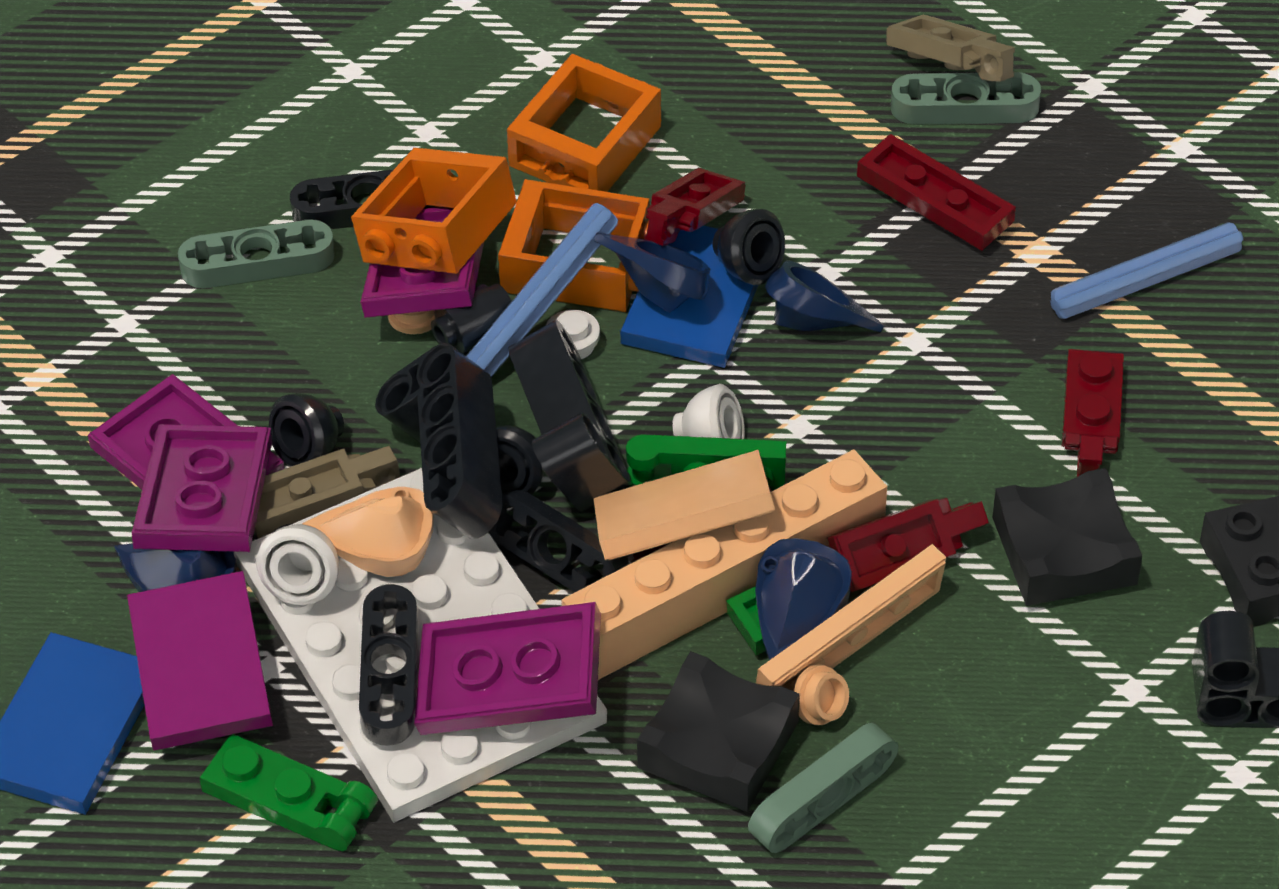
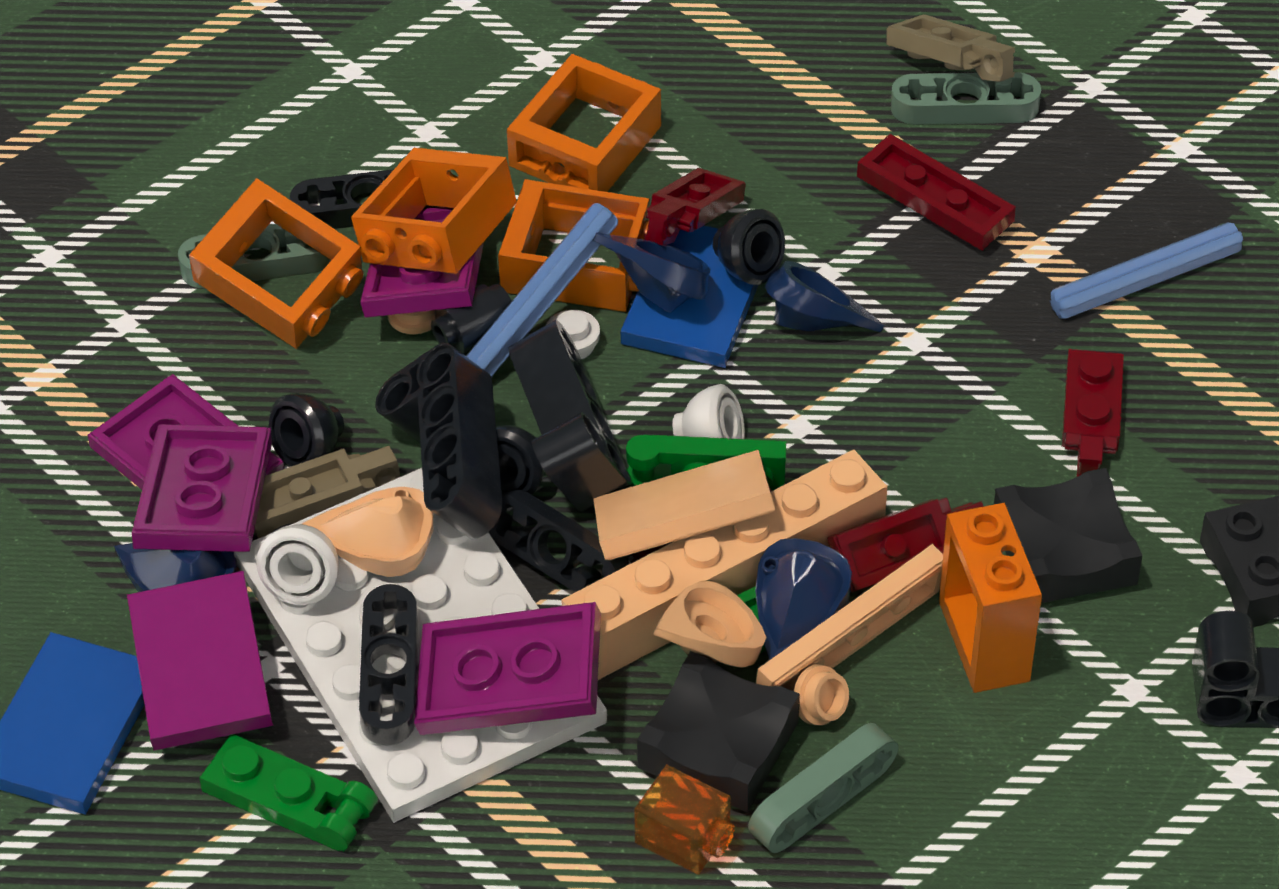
(237, 231): none -> orange window
(683, 820): none -> clear orange brick
(713, 624): none -> light nougat piece
(989, 597): none -> orange window

